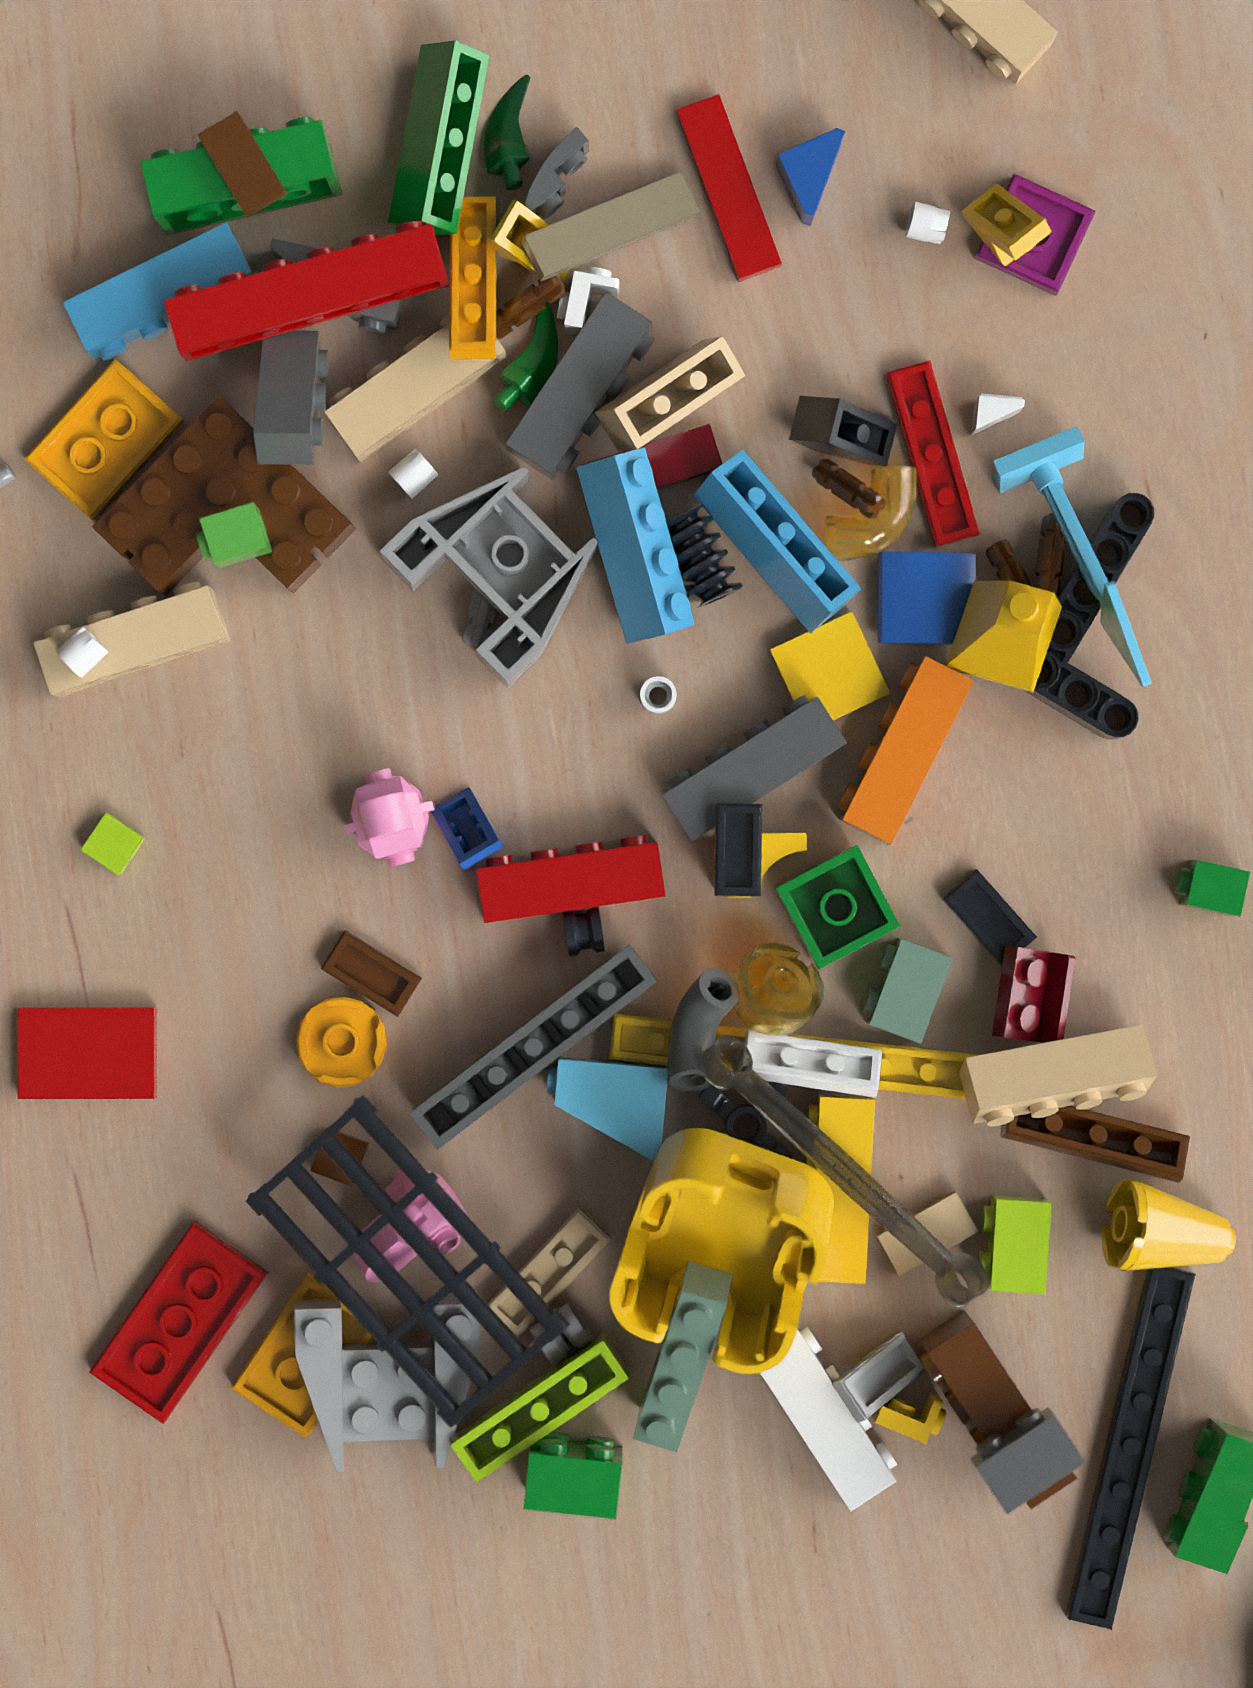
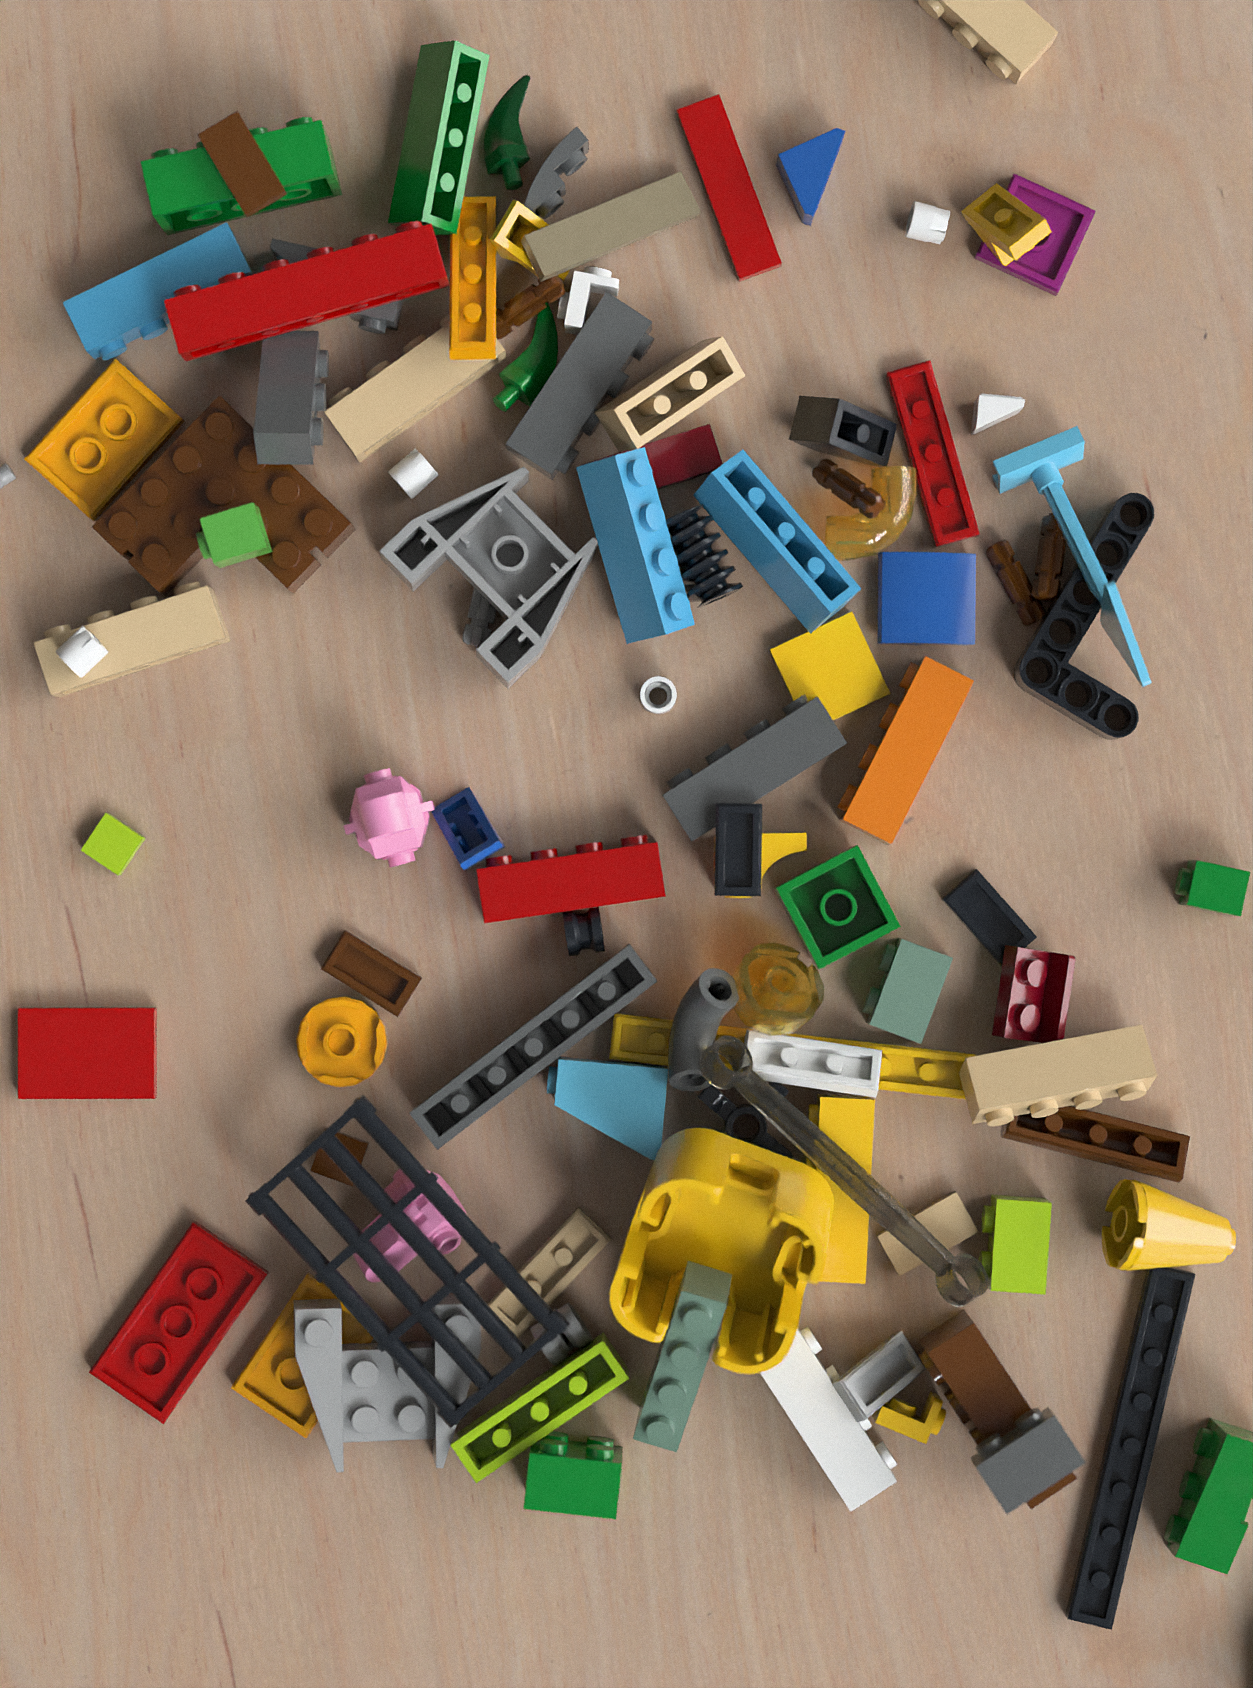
(1005, 633): yellow slope -> none

